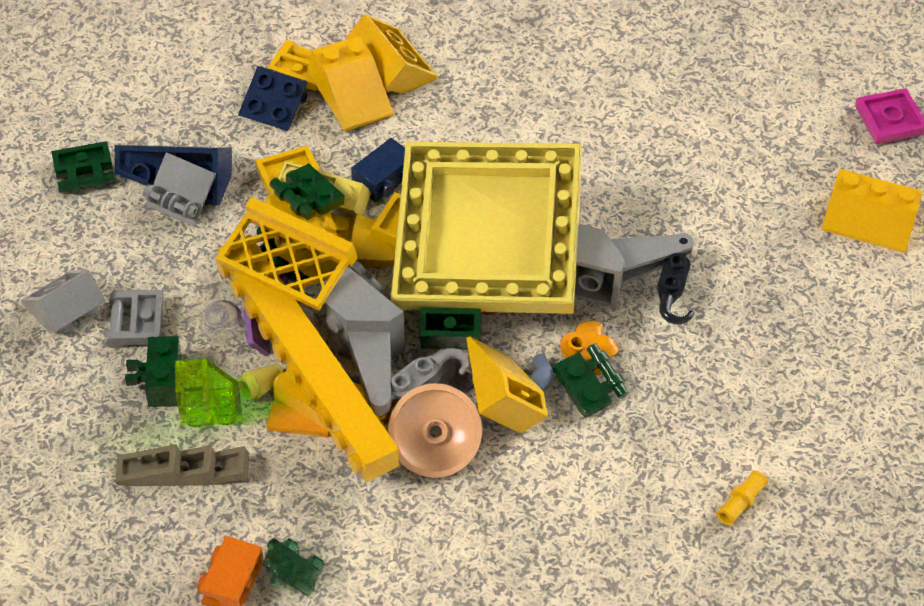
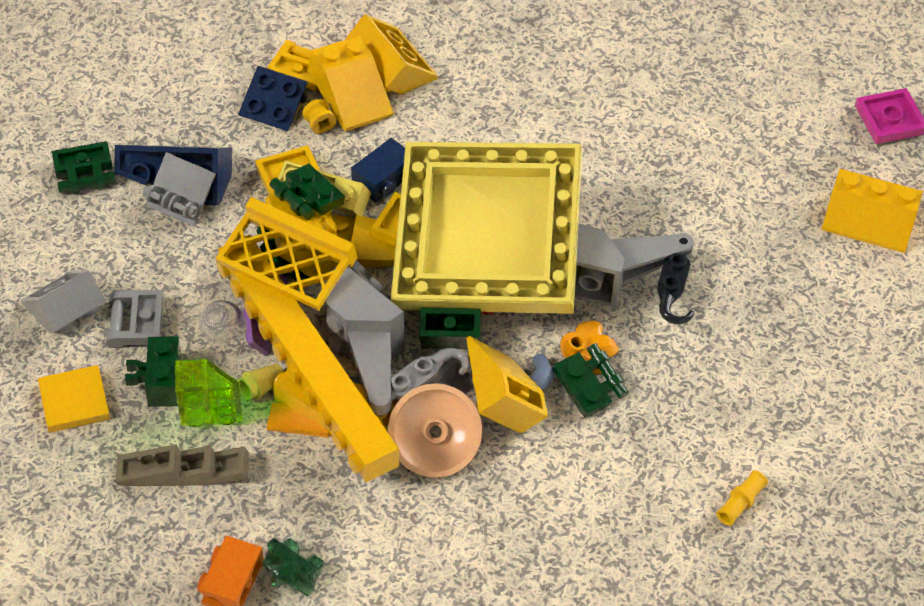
(73, 398): none -> yellow tile
(319, 116): none -> yellow wheel

